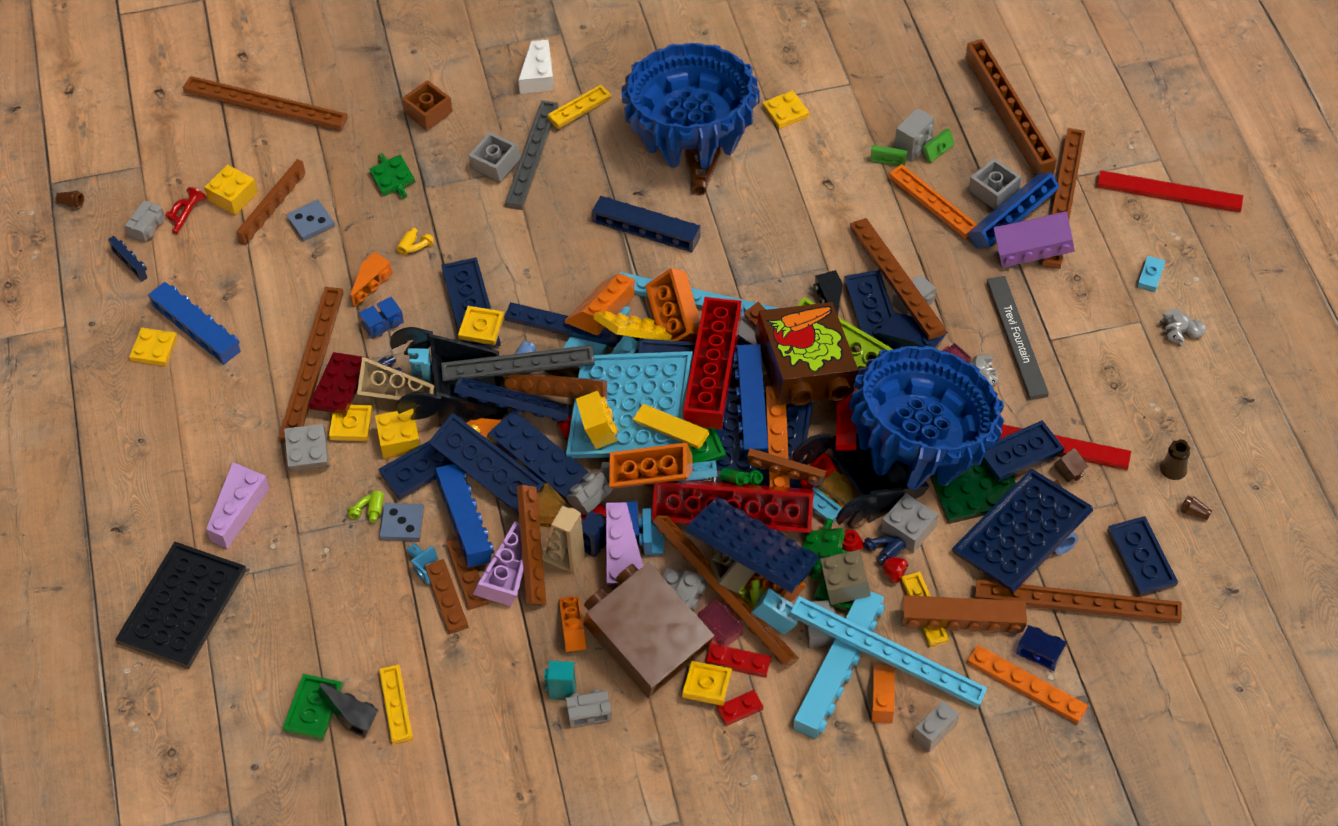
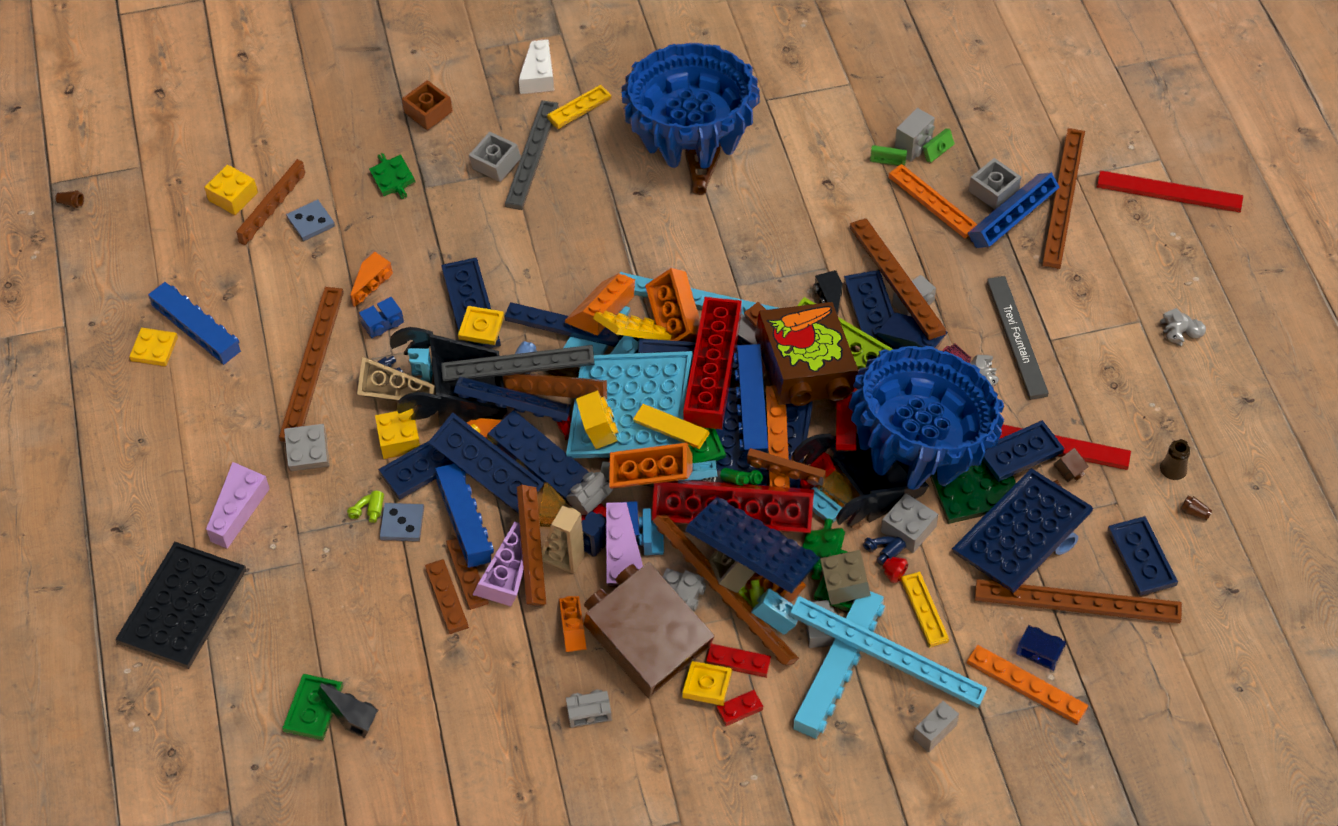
(128, 258): dark blue plate -> none
(144, 221): light grey brick -> none
(194, 196): red piece -> none
(265, 103): dark orange plate -> none
(337, 384): dark red plate -> none
(353, 425): yellow plate -> none
(396, 704): yellow tile -> none
(407, 241): yellow plant -> none
(420, 559): dark azure bracket -> none
(560, 679): teal brick -> none
(646, 223): dark blue brick -> none
(721, 623): clear pink brick -> none
(785, 109): yellow plate -> none
(852, 541): red cone -> none
(883, 693): orange slope -> none
(963, 614): dark orange brick -> none
(1010, 108): dark orange brick -> none
(1034, 239): medium lavender slope -> none
(1151, 273): medium azure plate -> none

